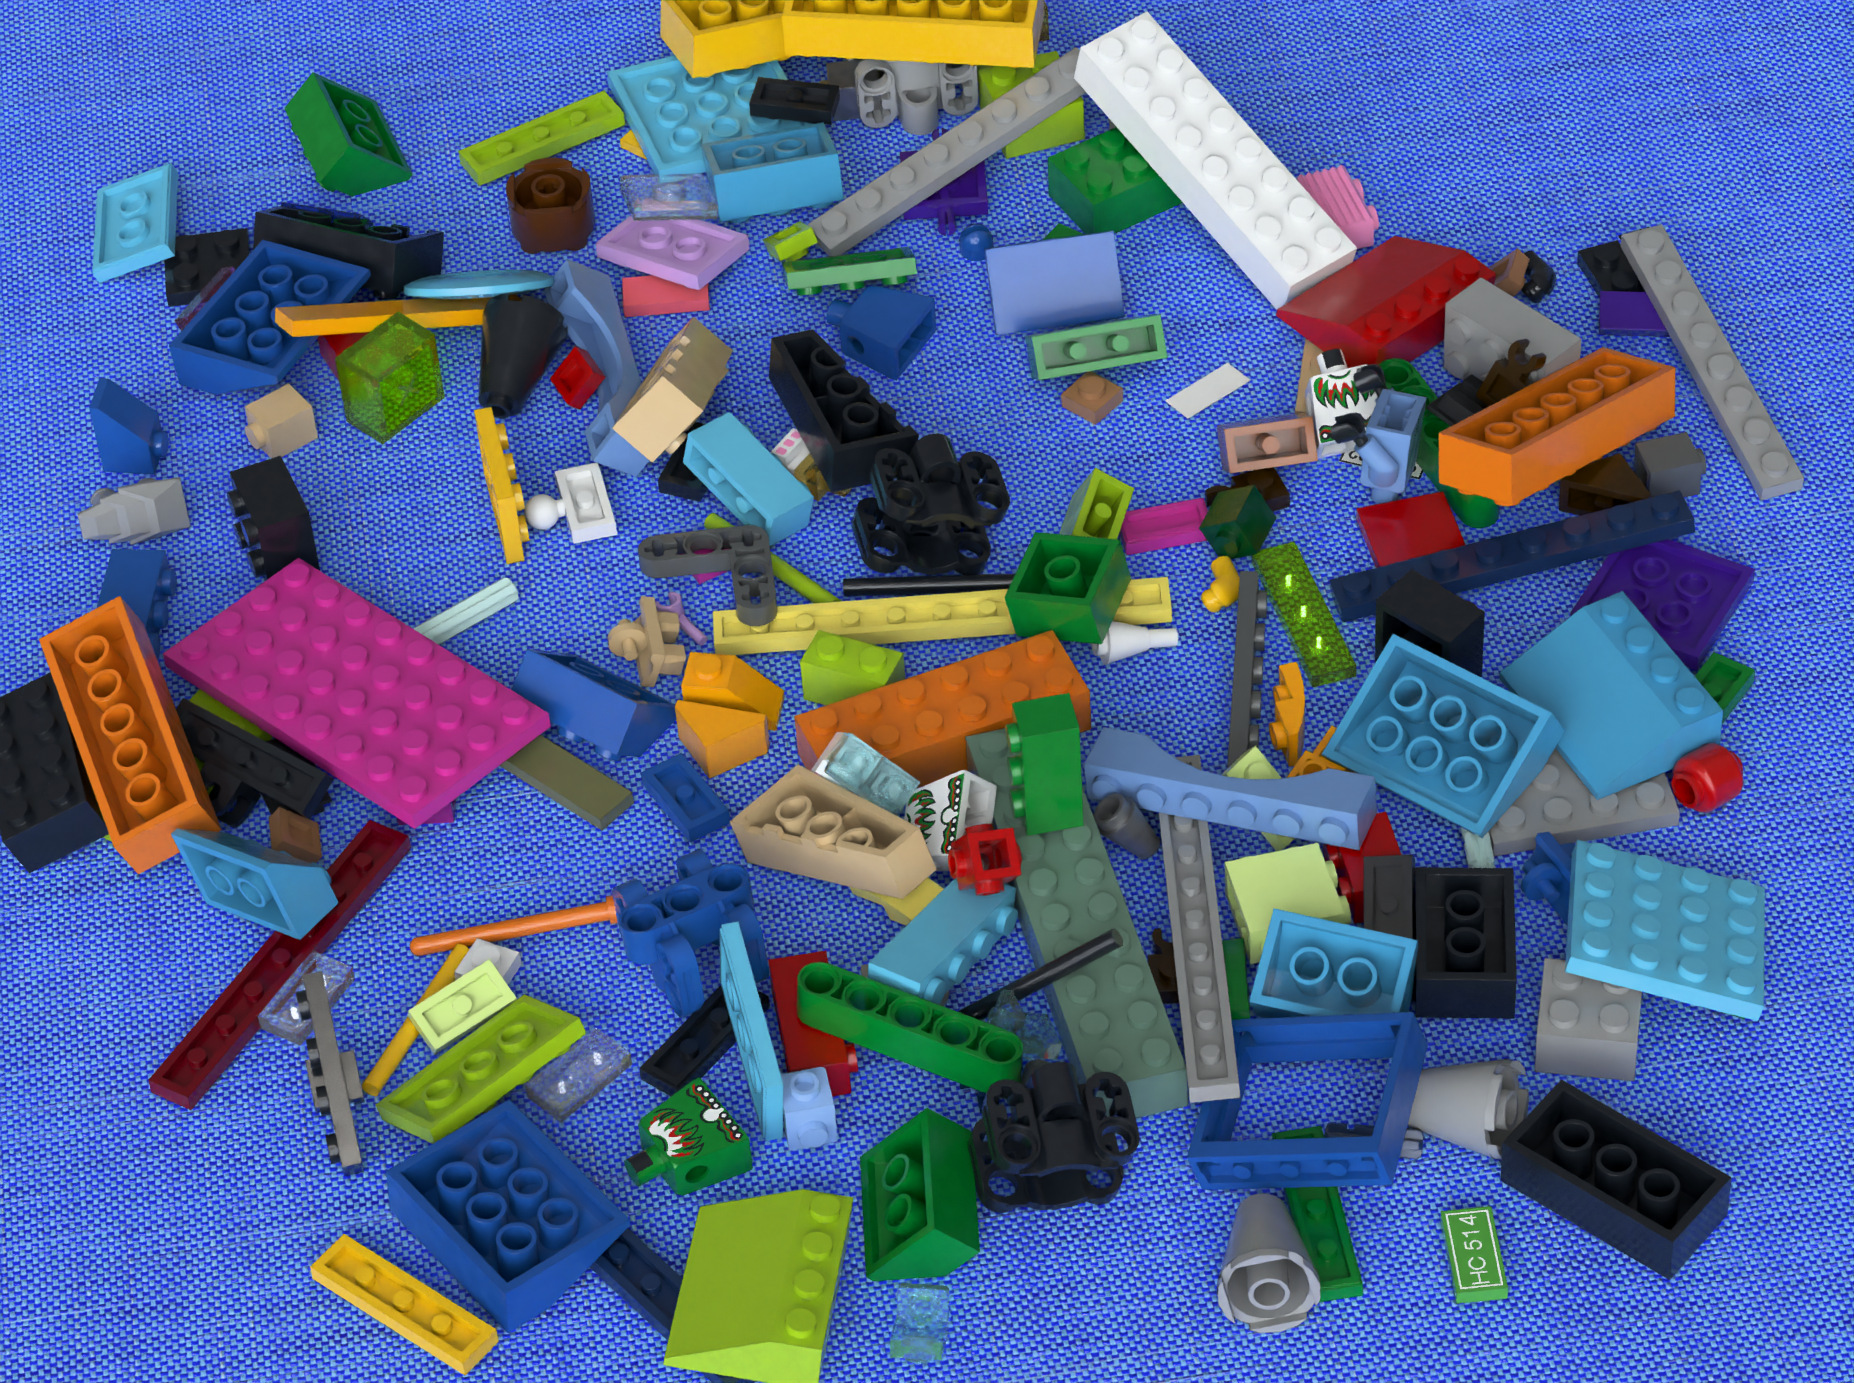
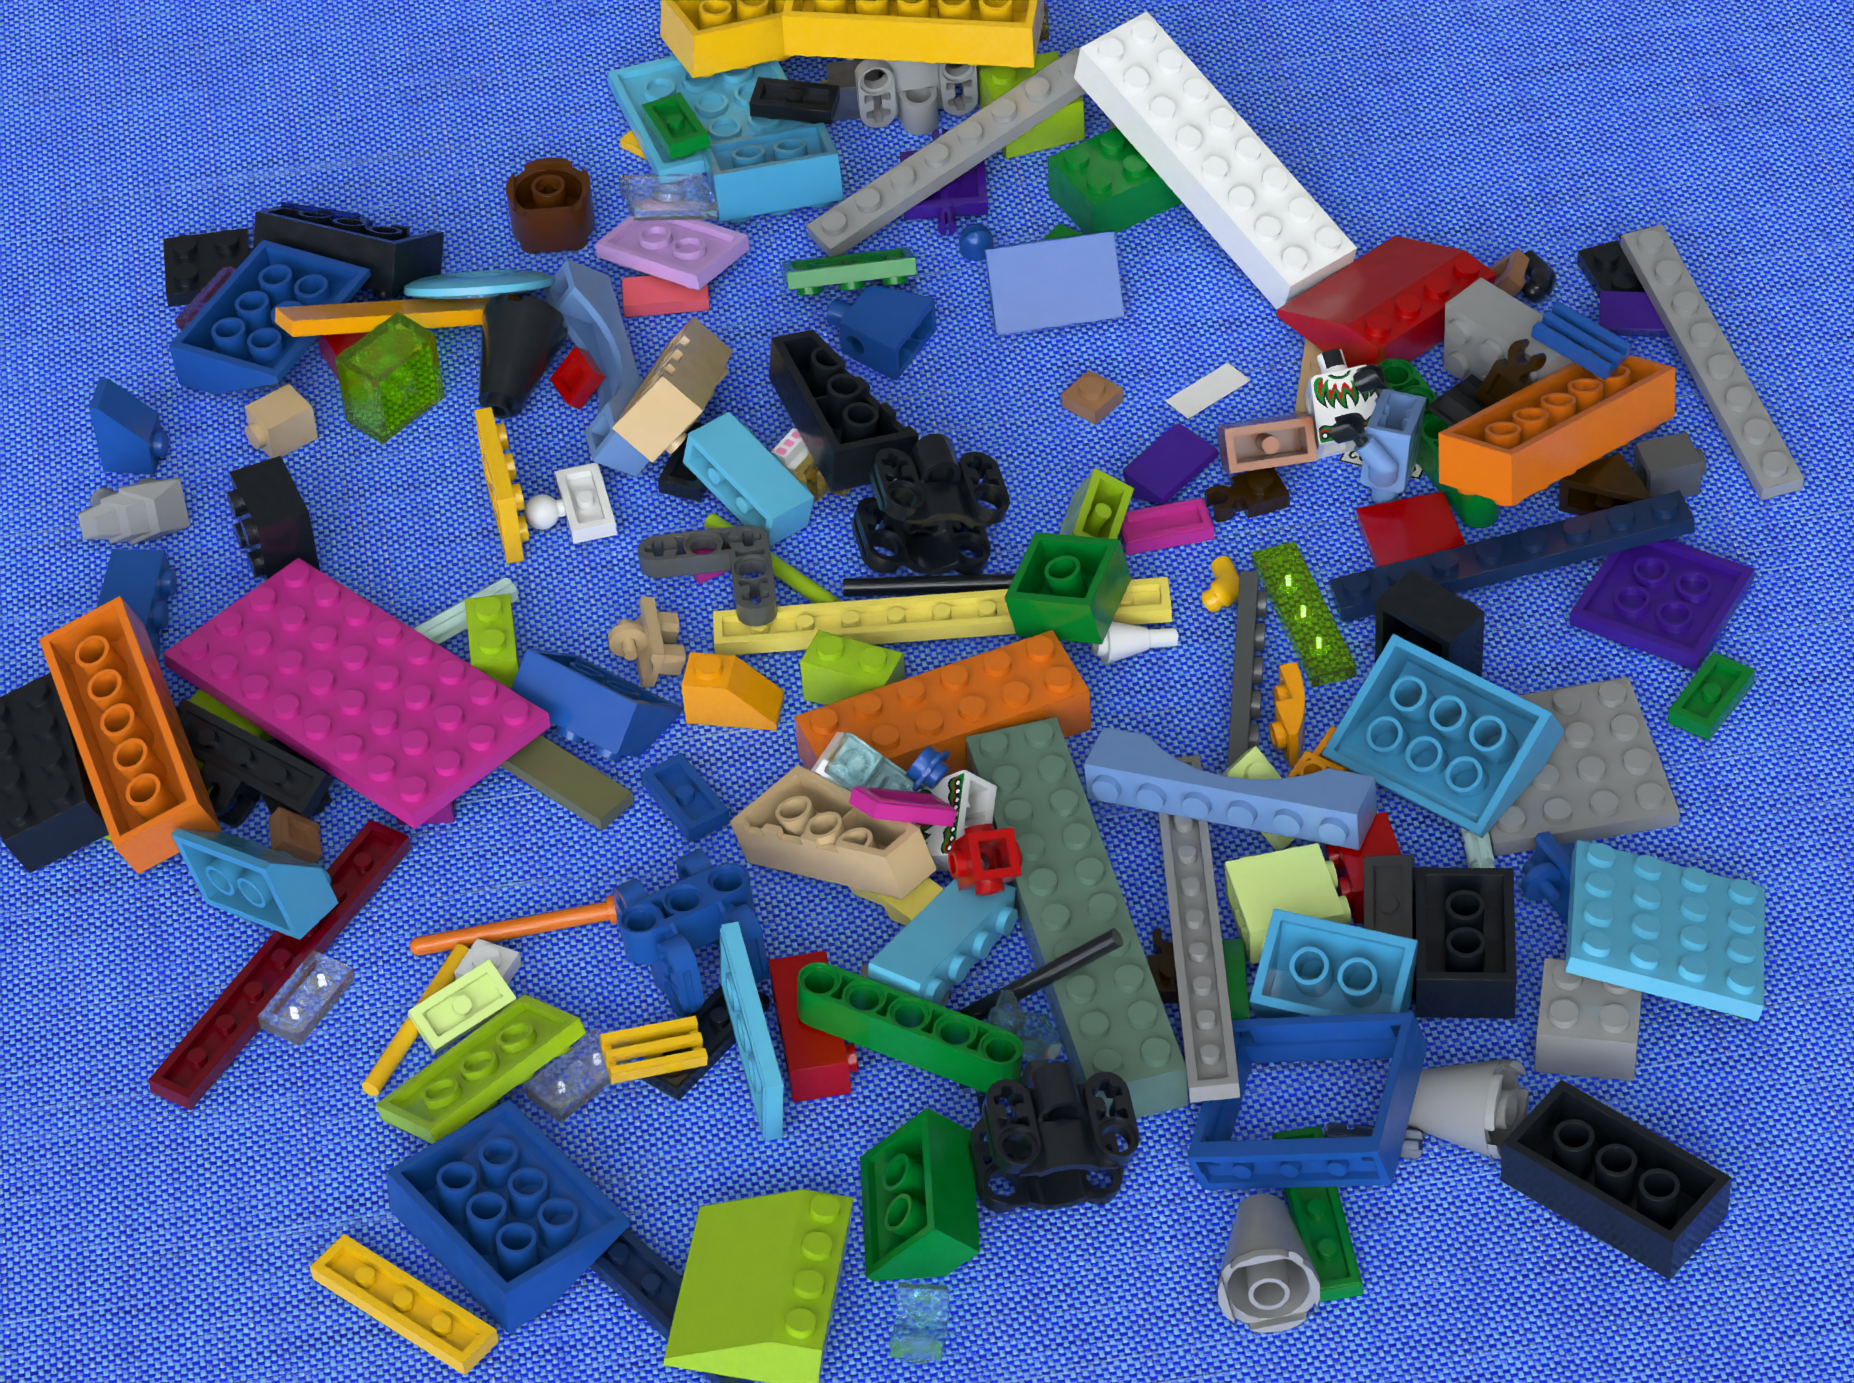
(135, 222): medium azure tile -> none
(331, 1075): plate -> none
(345, 138): green slope -> none
(493, 637): none -> lime brick
(541, 137): lime plate -> none
(651, 1042): none -> yellow tile
(676, 126): none -> green plate
(677, 607): lavender hand -> none
(690, 1142): green torso -> none
(720, 735): light orange slope -> none
(791, 242): lime plate -> none
(808, 1109): light blue bracket -> none
(902, 806): none -> dark pink tile
(928, 769): none -> blue plate
(1045, 764): green brick -> none
(1096, 346): brick -> none
(1125, 825): flat silver cone -> none
(1168, 464): none -> dark purple slope
(1238, 522): dark green brick -> none
(1344, 203): bright pink brick -> none
(1473, 1255): bright green tile -> none
(1585, 336): none -> blue tile
(1617, 695): dark azure slope -> none
(1707, 778): red head -> none

